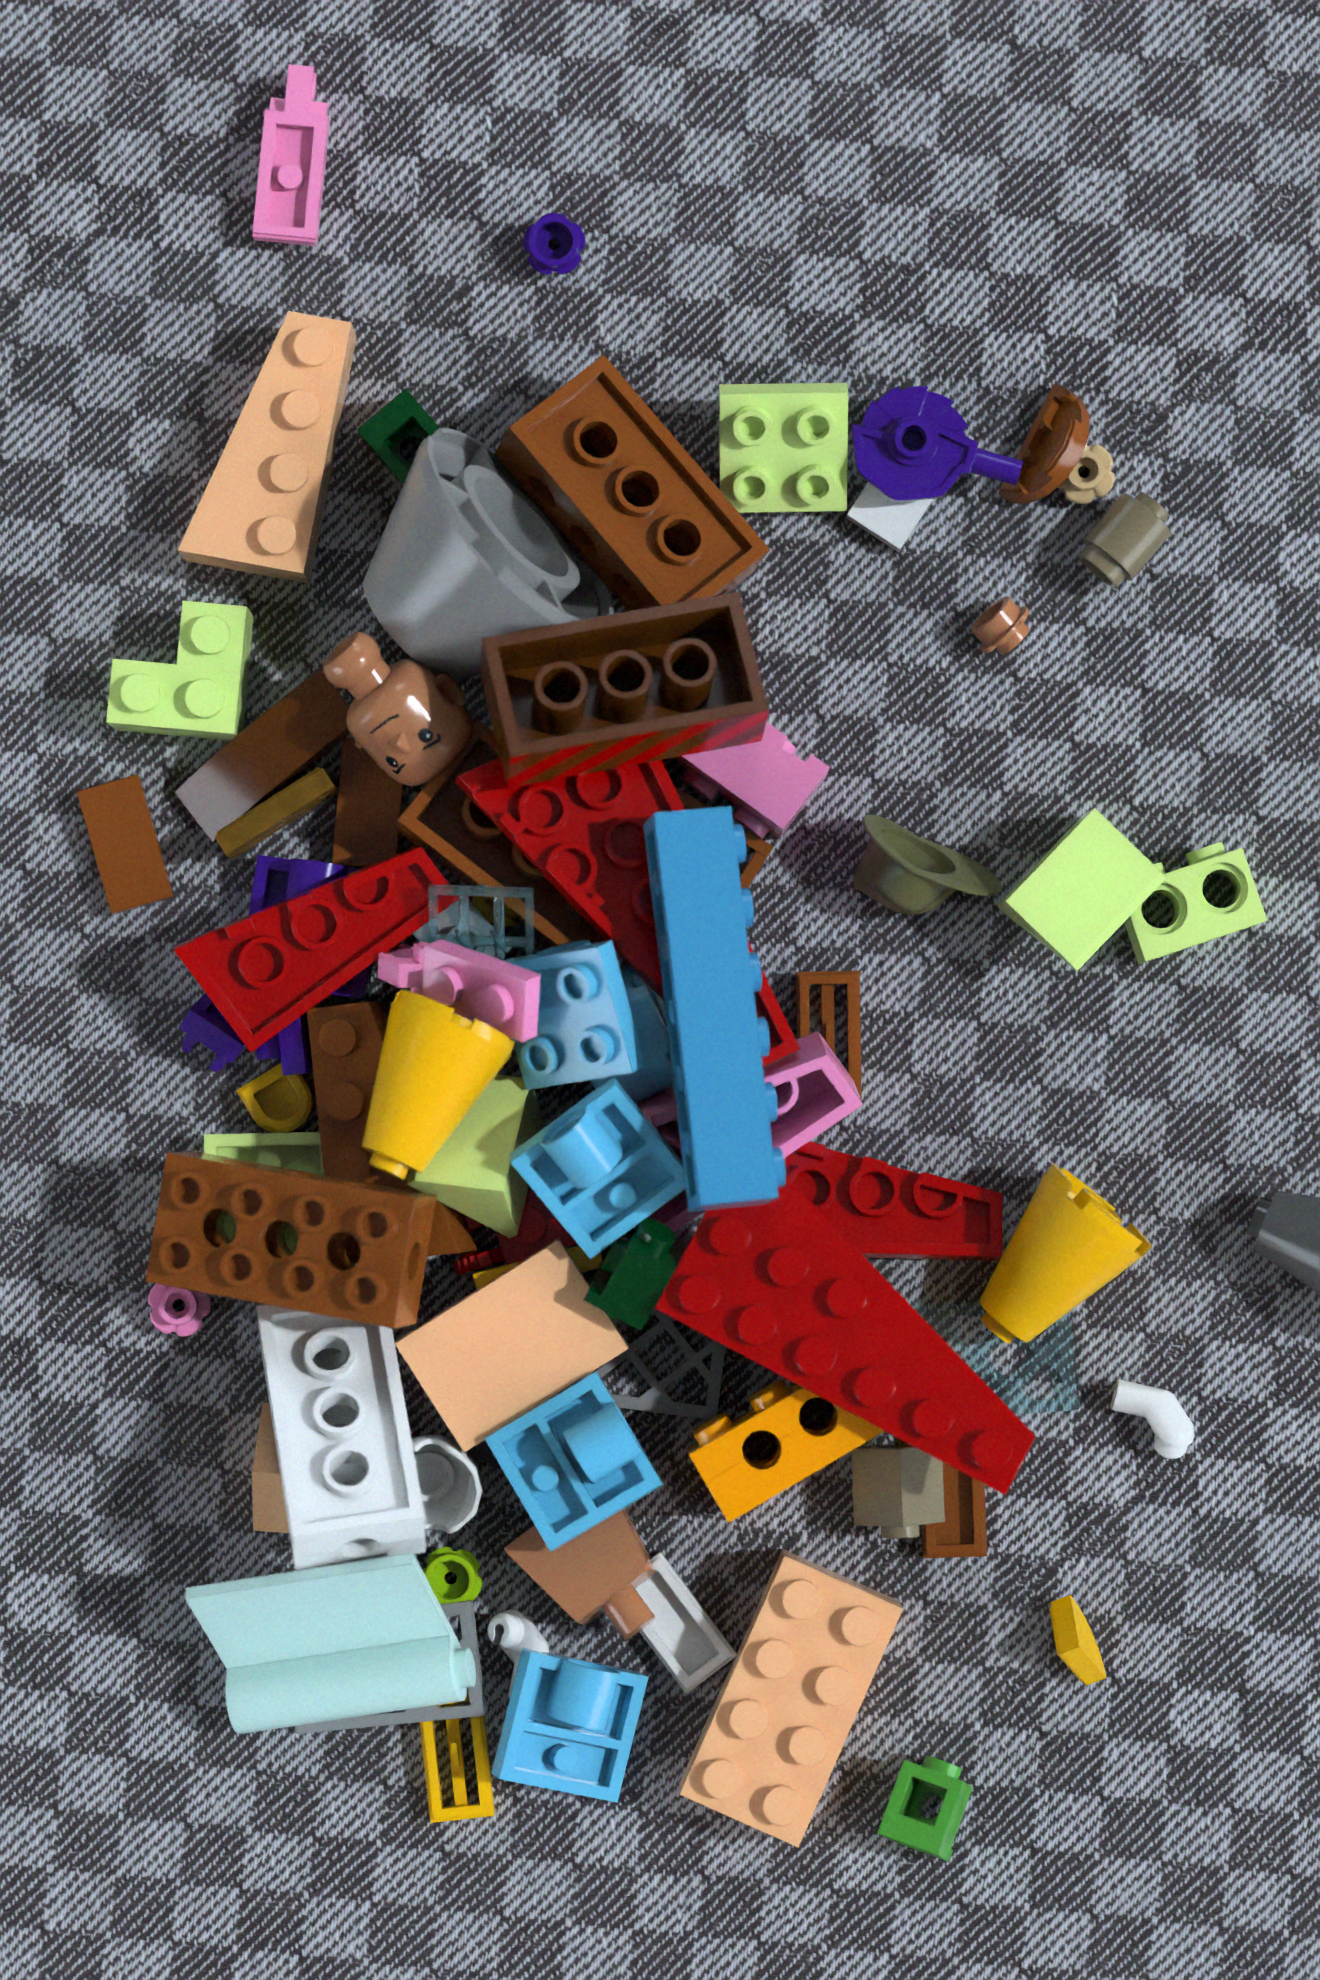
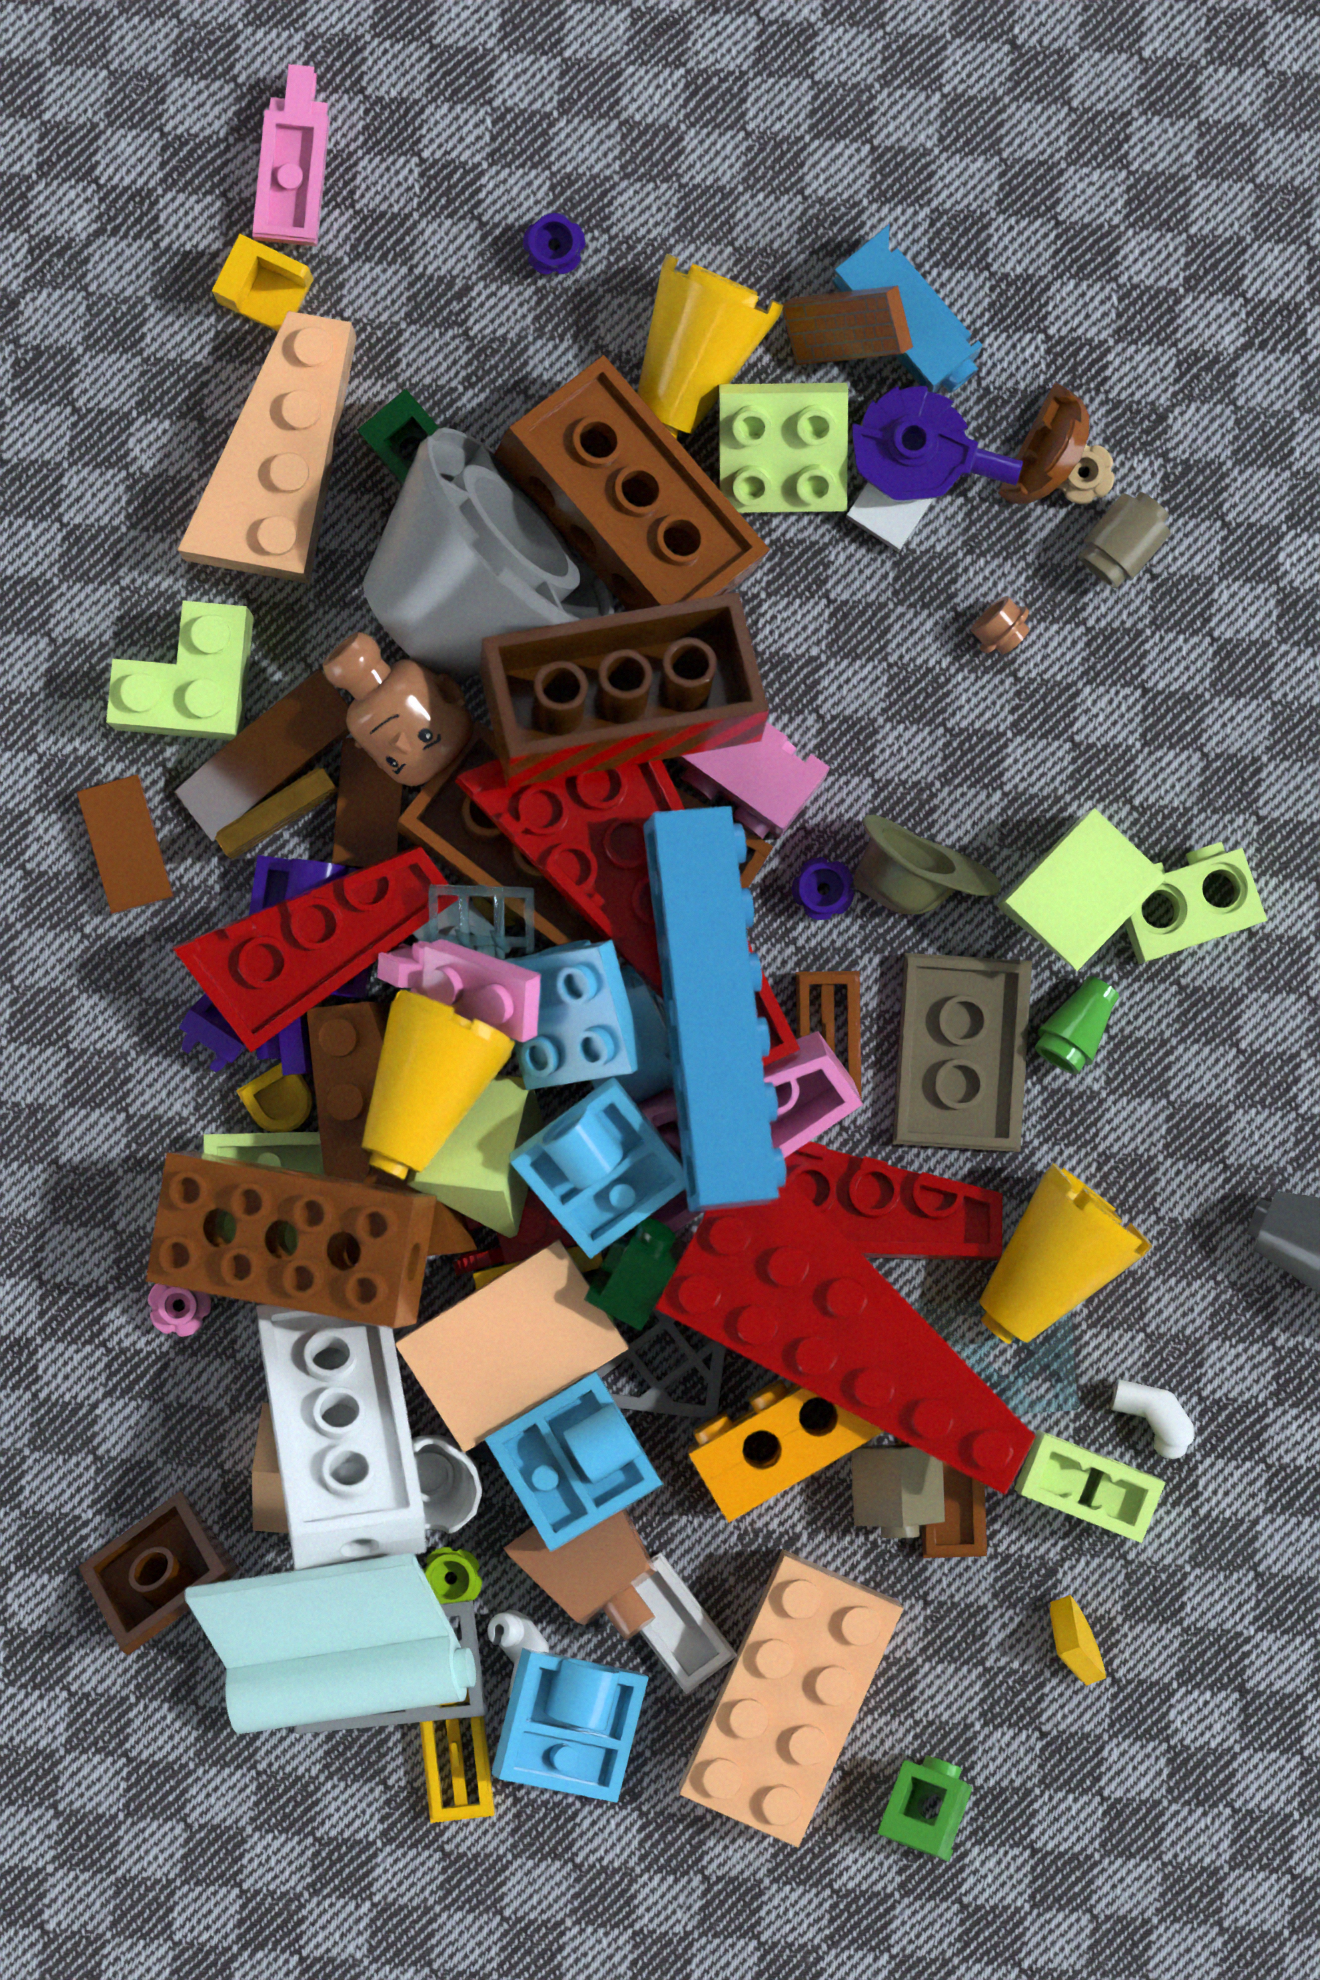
(146, 1571): none -> reddish brown slope
(261, 283): none -> yellow panel
(696, 340): none -> yellow cone
(820, 871): none -> dark purple plate
(847, 325): none -> dark orange tile
(939, 339): none -> dark azure window
(962, 1052): none -> dark tan tile
(1076, 1028): none -> bright green cone
(1089, 1486): none -> yellowish green brick

